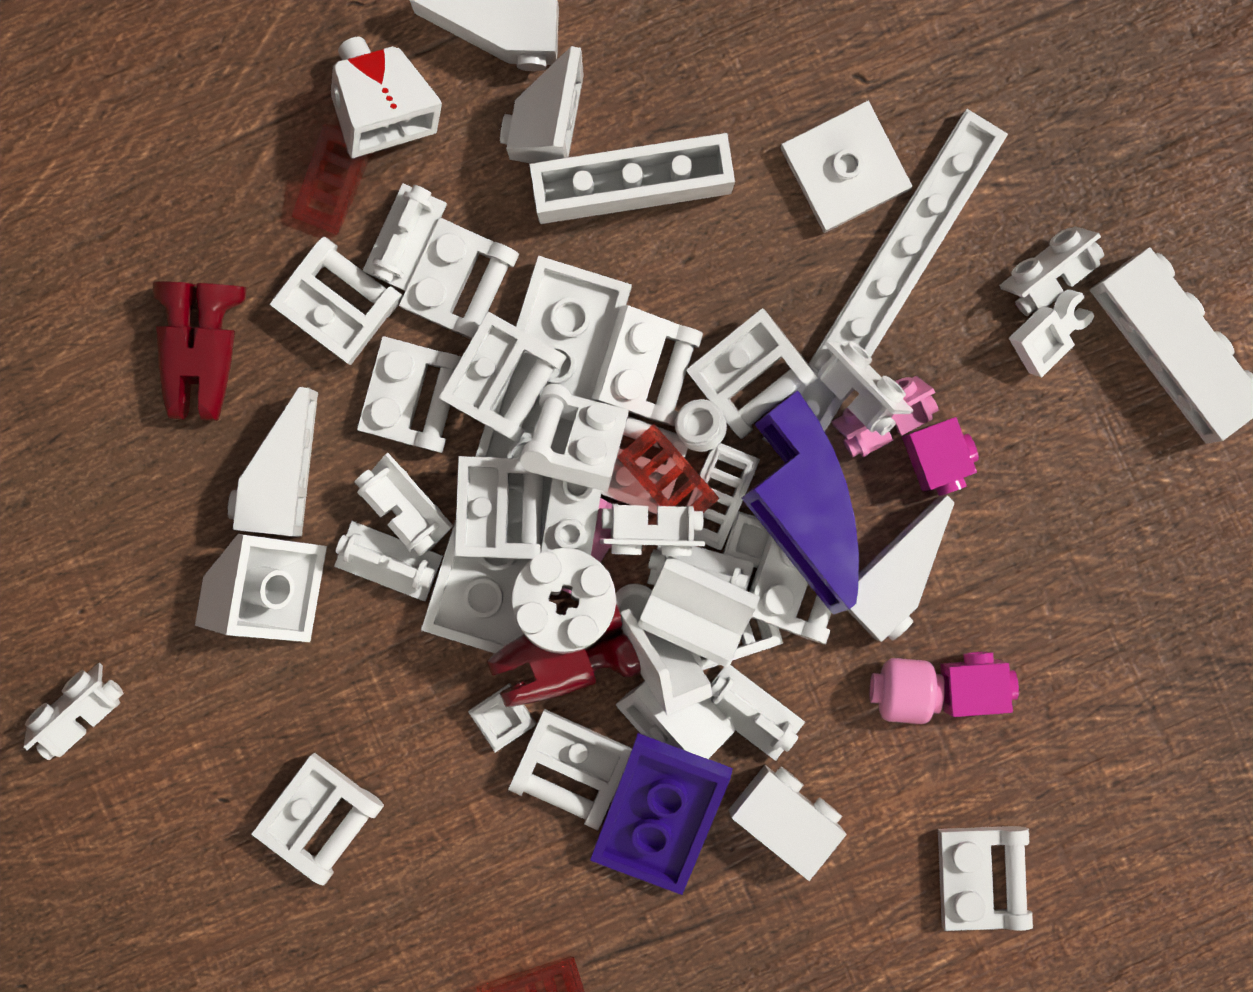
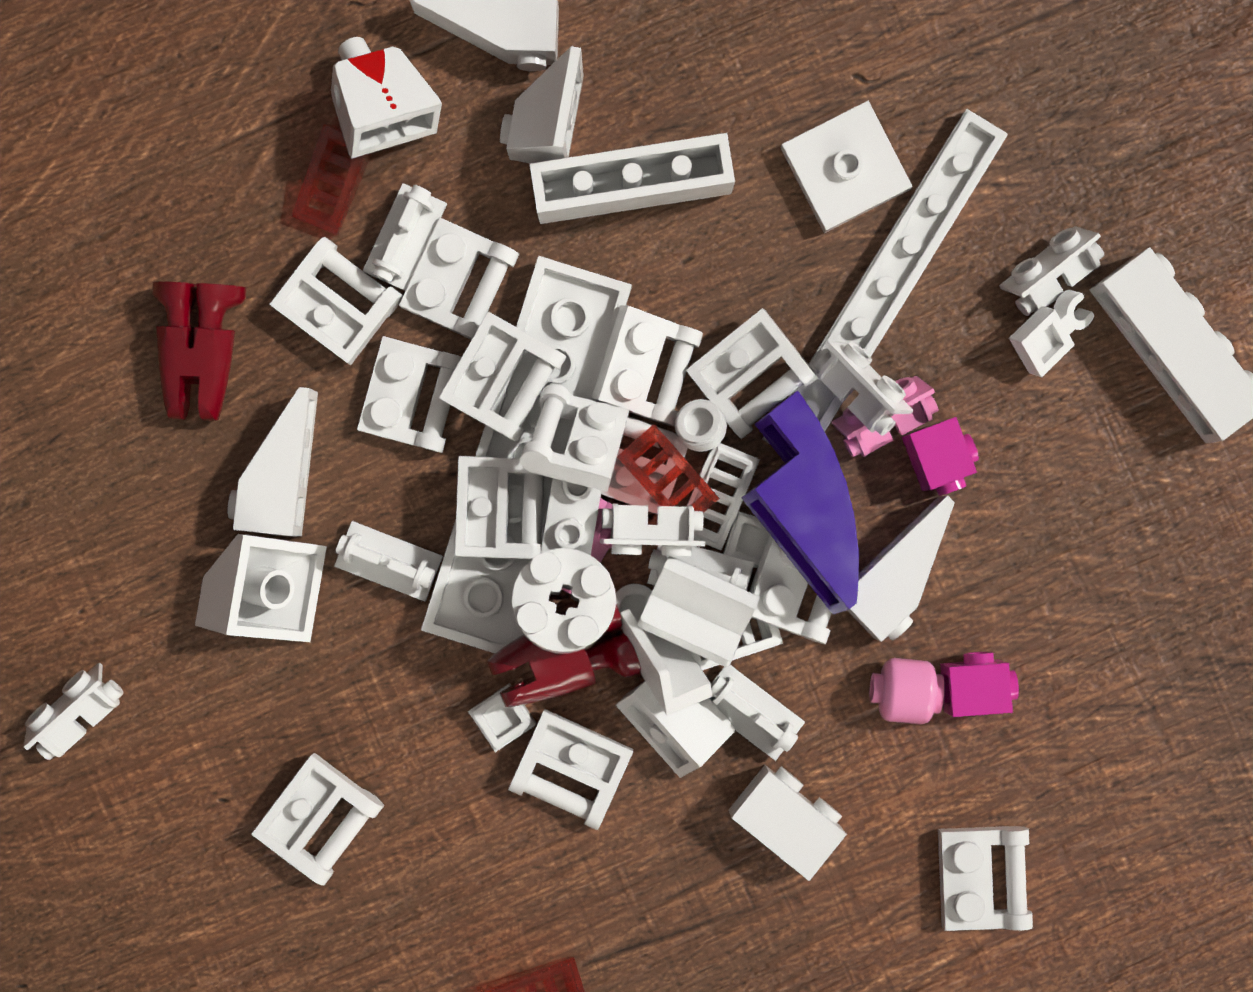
(417, 519): white hinge -> none
(661, 813): dark purple plate -> none

